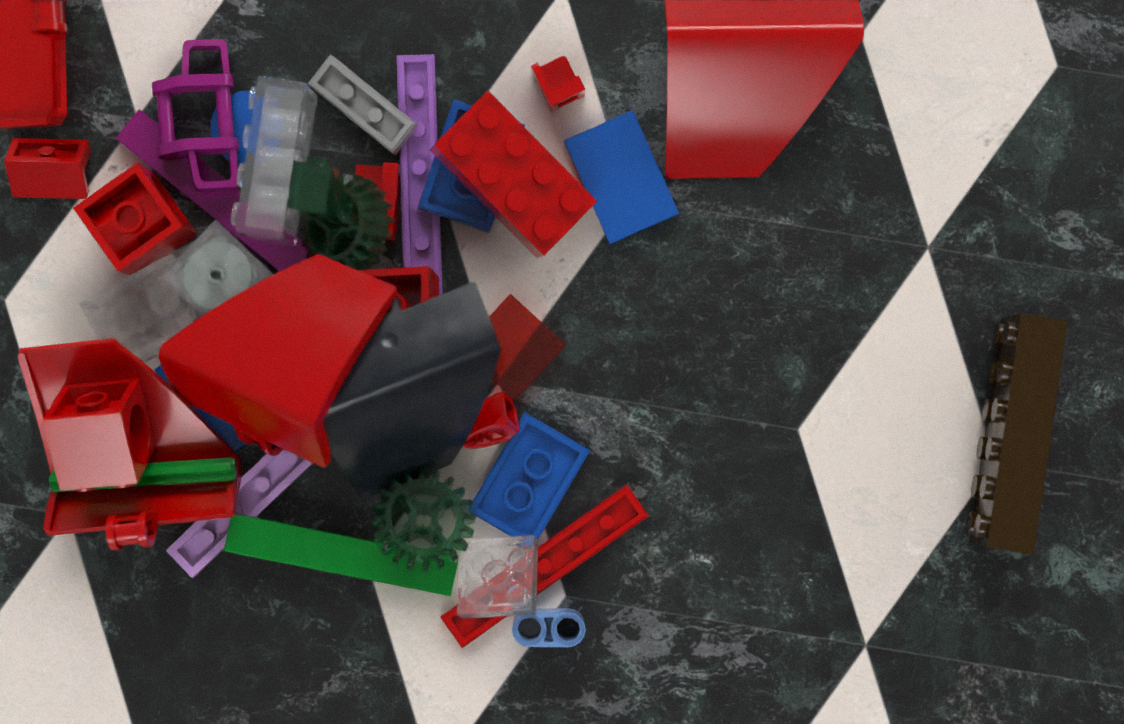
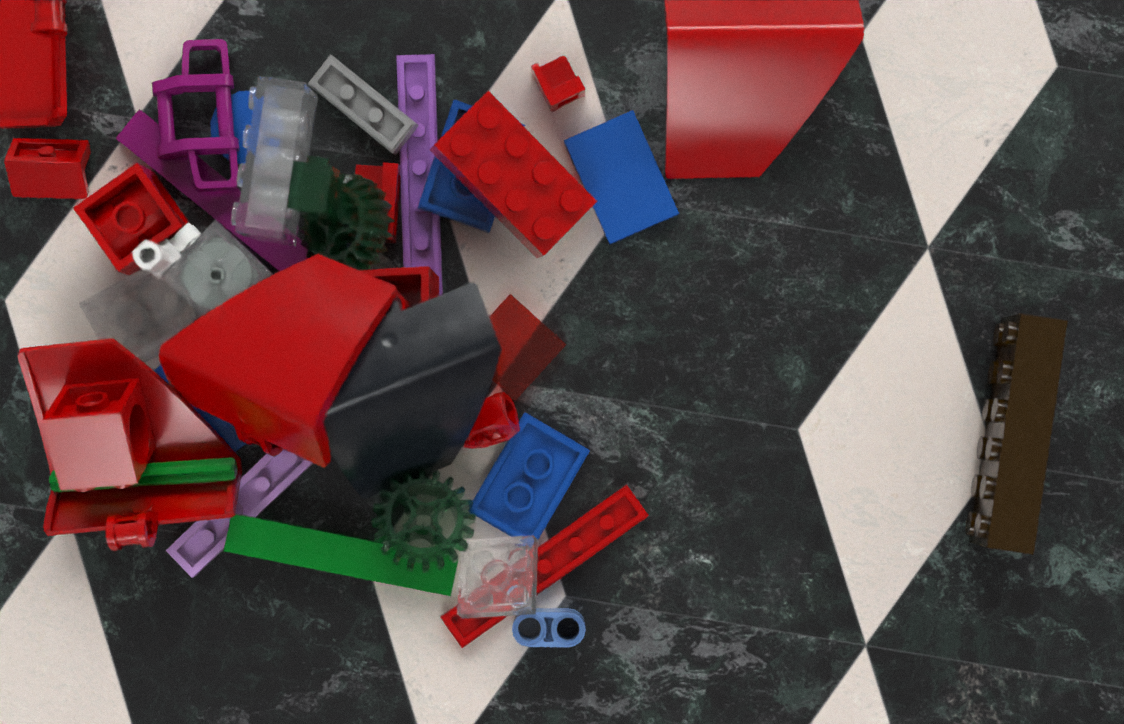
(161, 256): none -> white bar

